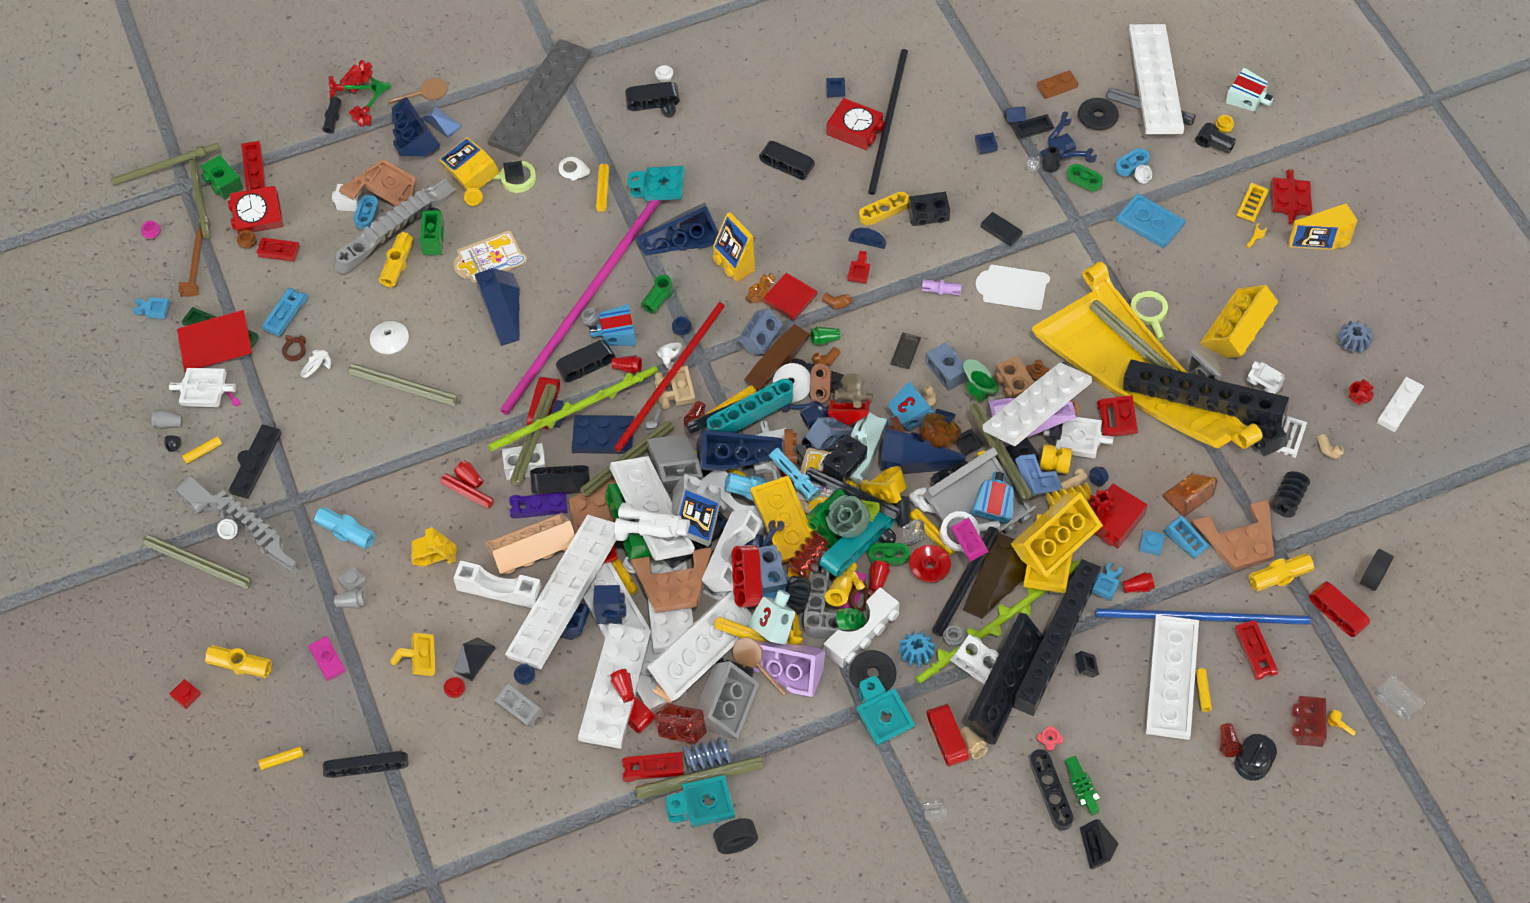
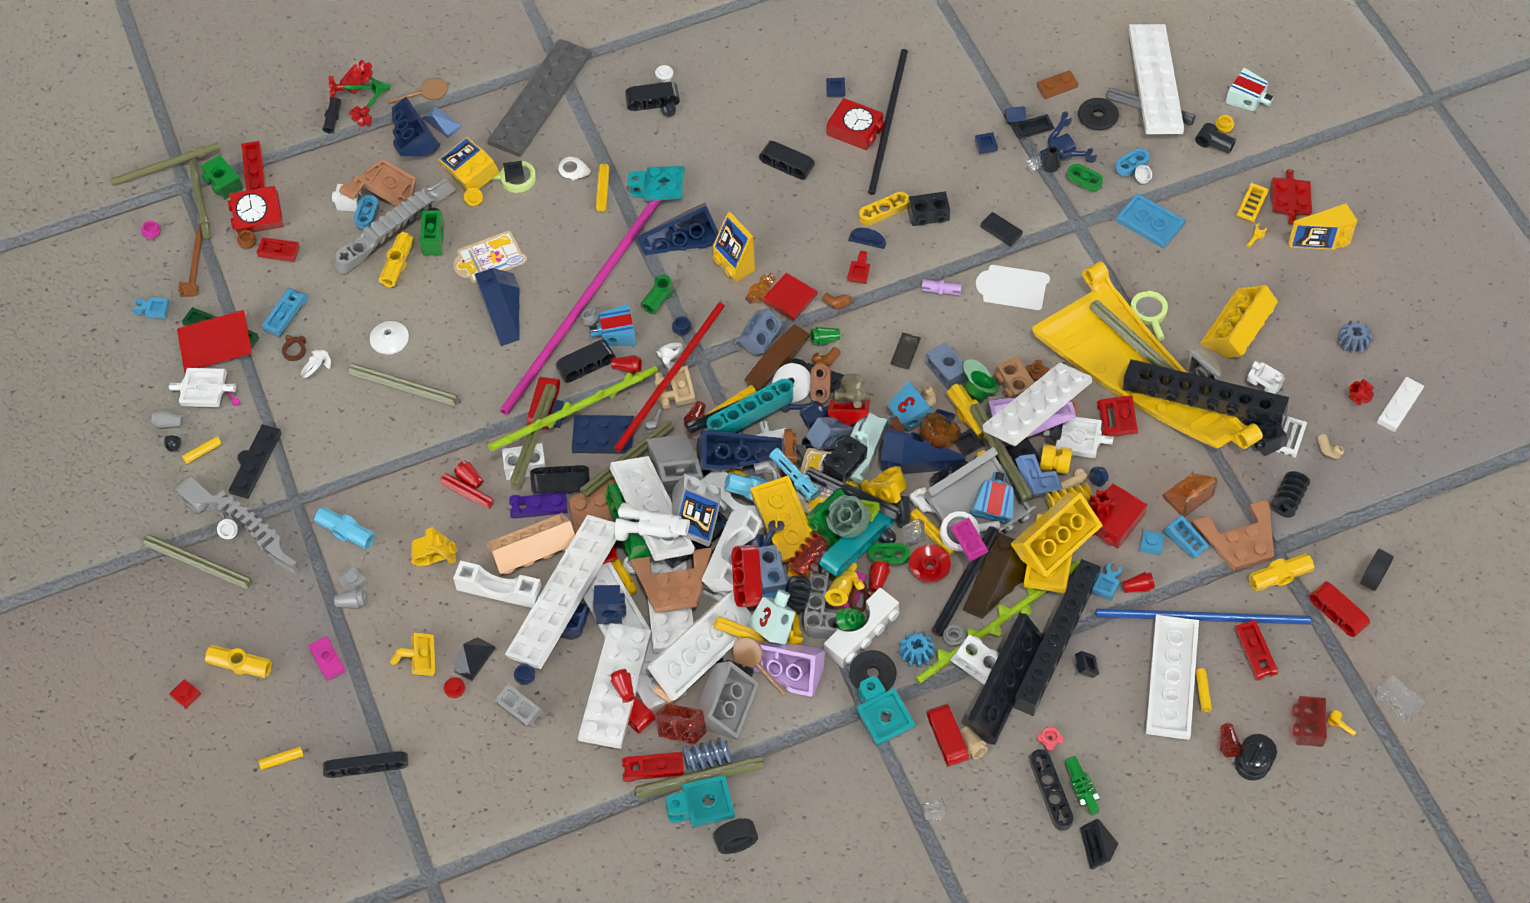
(962, 403): none -> yellow piece

